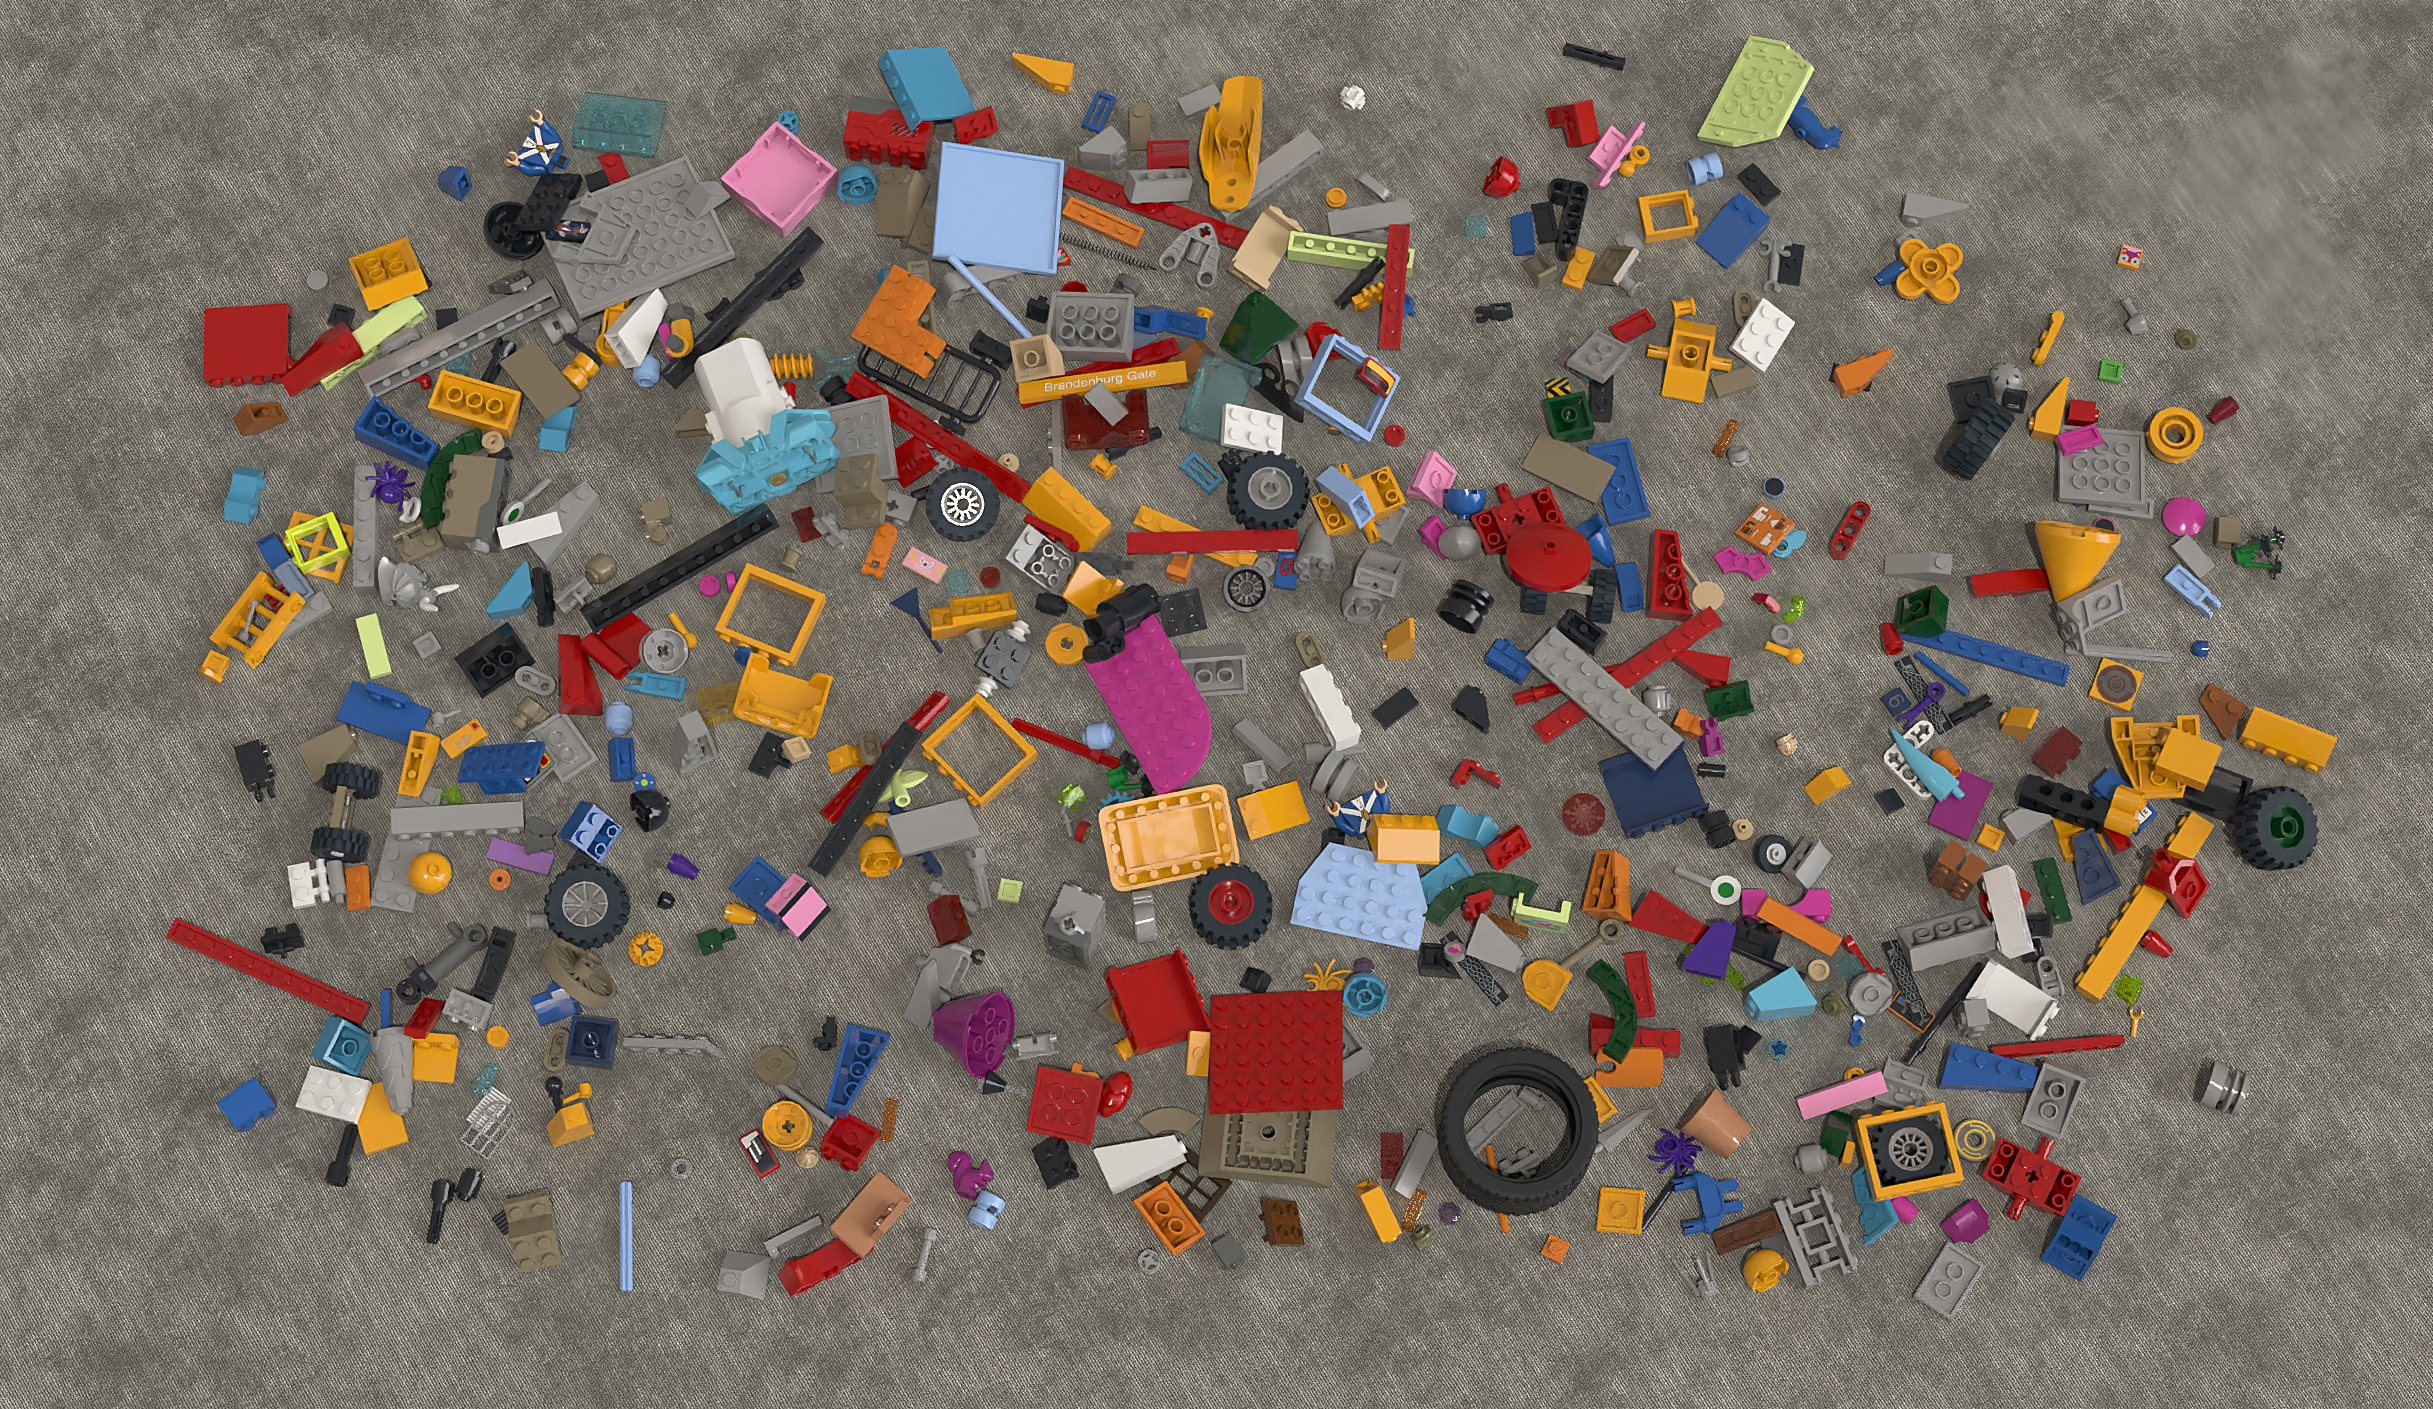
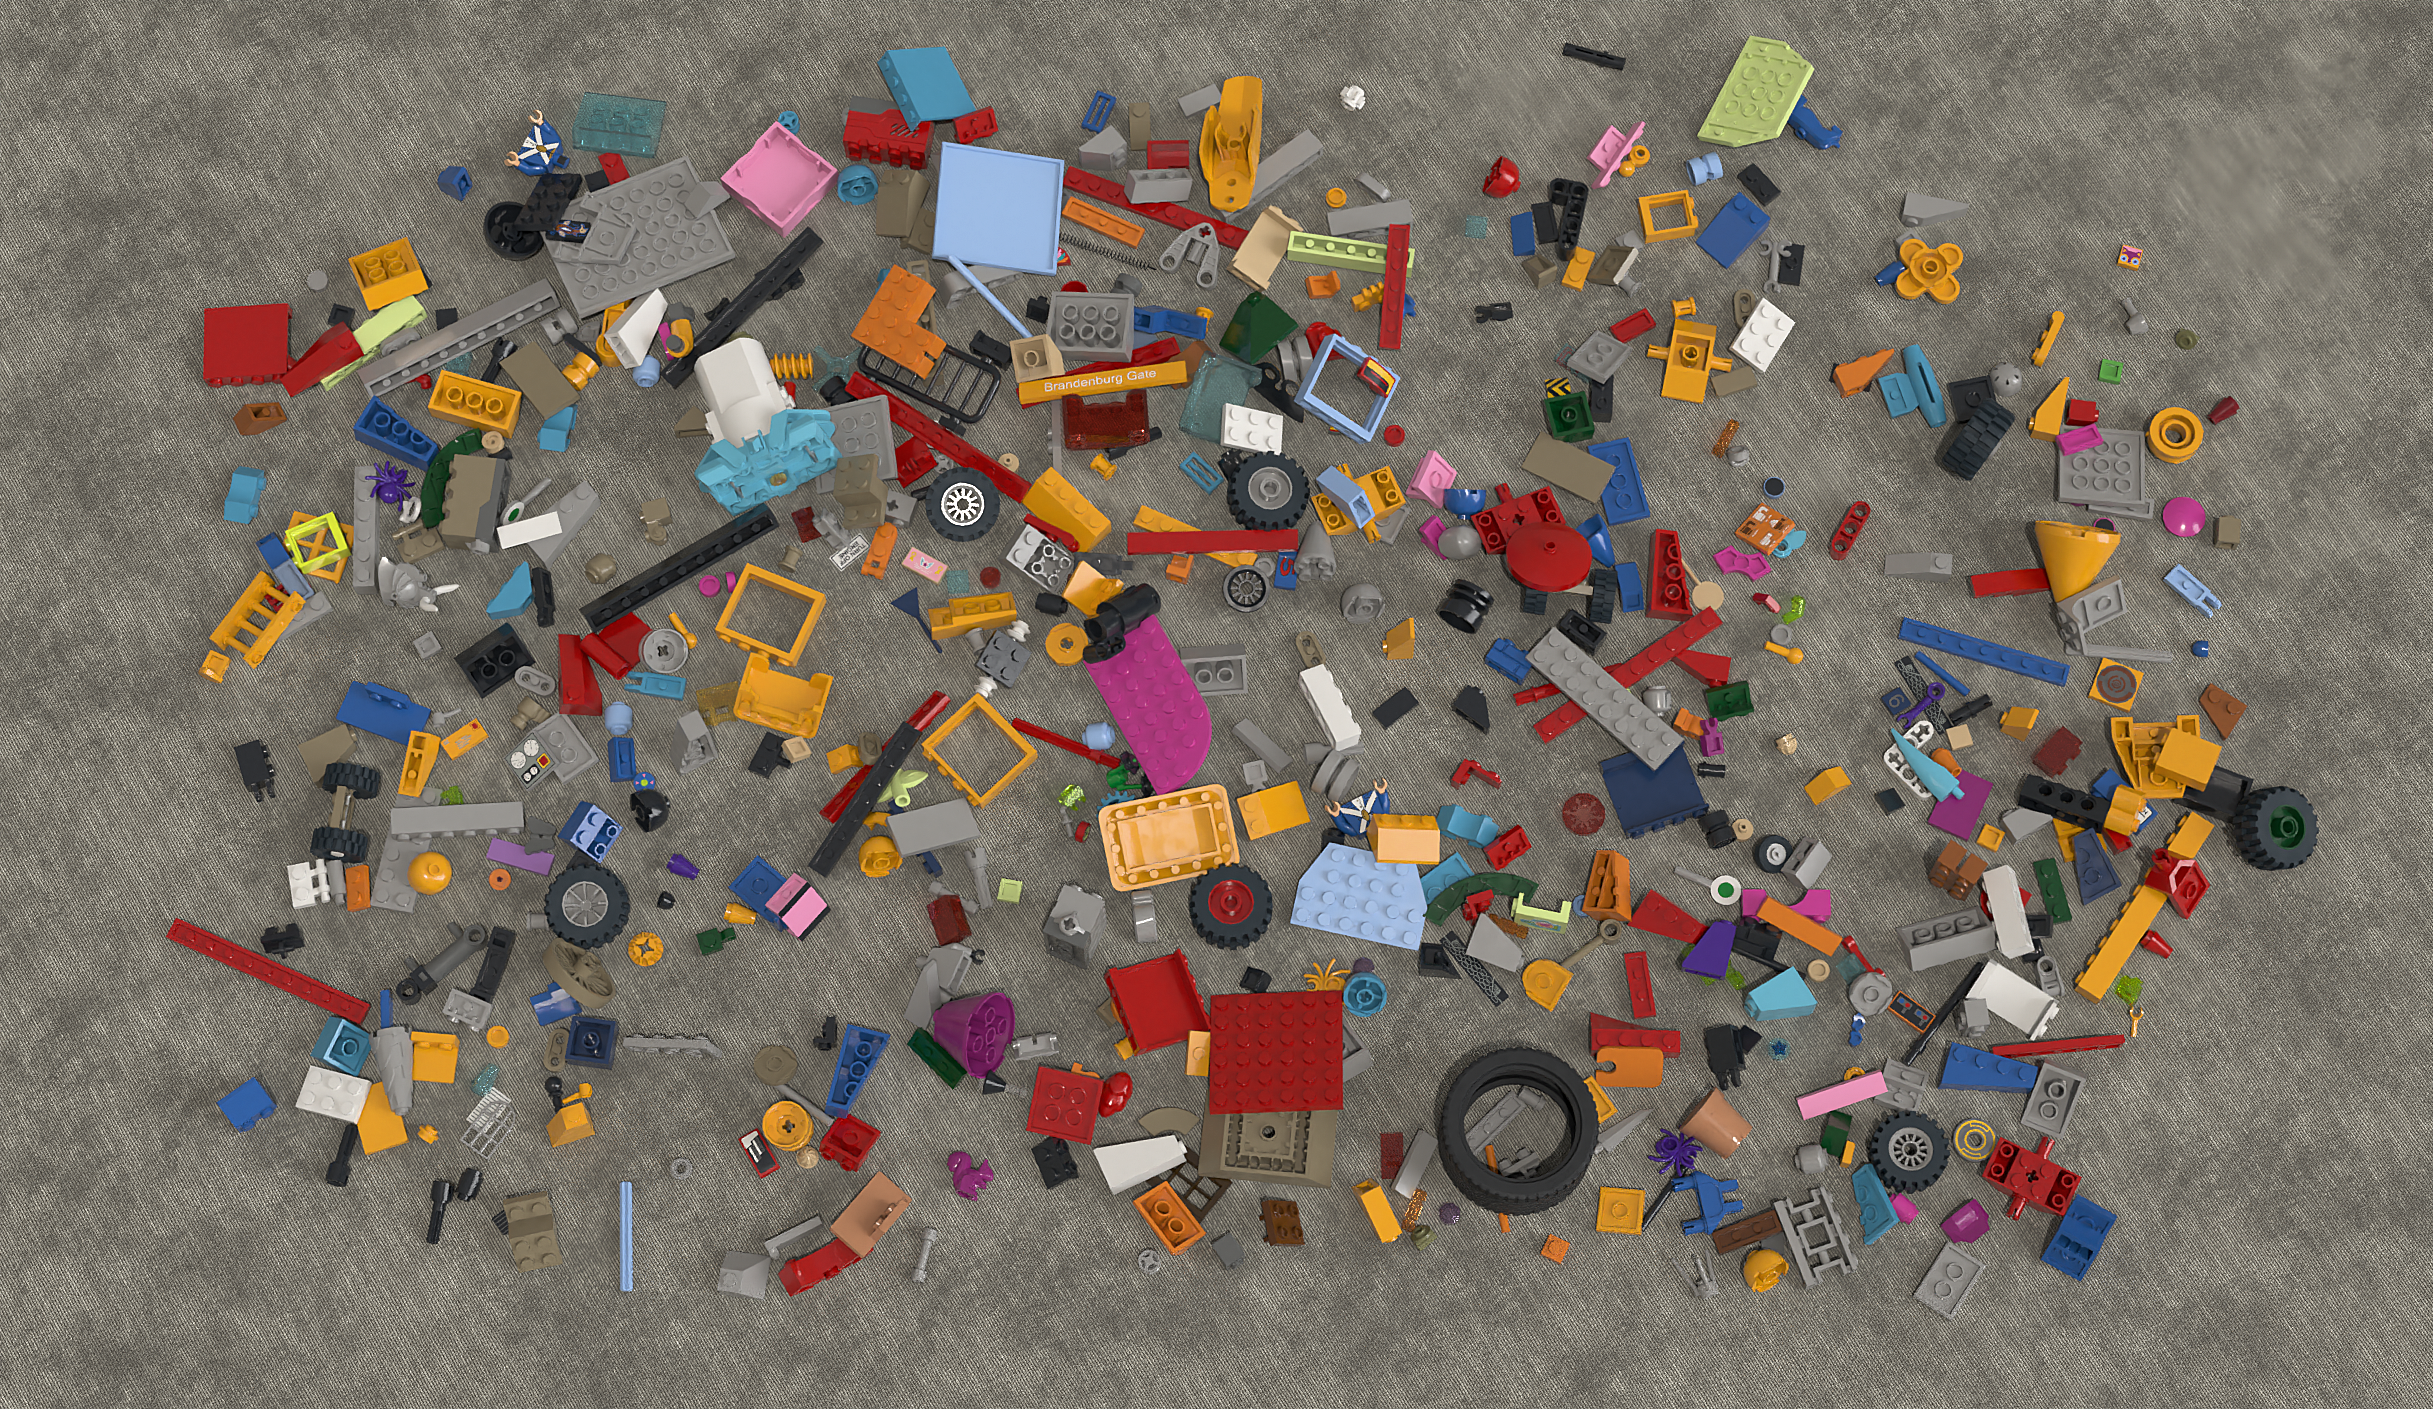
(244, 635): light grey hinge -> none
(374, 646): yellowish green tile -> none
(424, 1018): red plate -> none
(428, 1133): none -> light orange plate
(501, 766): blue bracket -> none
(514, 282): flat silver wing -> none
(573, 594): light grey hips -> none
(742, 655): blue tile -> none
(846, 556): none -> white sticker
(889, 1120): clear orange axle -> none
(937, 1058): none -> dark green plate
(986, 1210): light blue wheel -> none
(1049, 73): light orange slope -> none
(1106, 403): light grey tile -> none
(1182, 612): black hinge -> none
(1323, 286): none -> orange bracket
(1366, 275): black pin -> none
(1370, 572): light grey window -> none
(1455, 951): light grey tile -> none
(1578, 121): red panel -> none
(1578, 905): none -> medium blue tile
(1623, 1008): dark green tile -> none
(1833, 1005): olive plate -> none
(1890, 639): red cone -> none
(1905, 980): black sticker -> none
(1916, 388): none -> dark azure plate
(1918, 1186): light orange window -> none
(1922, 613): dark green slope -> none
(1959, 737): none -> tan tile
(2015, 400): black tile -> none
(2192, 556): light grey tile -> none
(2226, 1088): light grey wheel -> none
(2247, 552): plant -> none
(2286, 740): light orange slope -> none

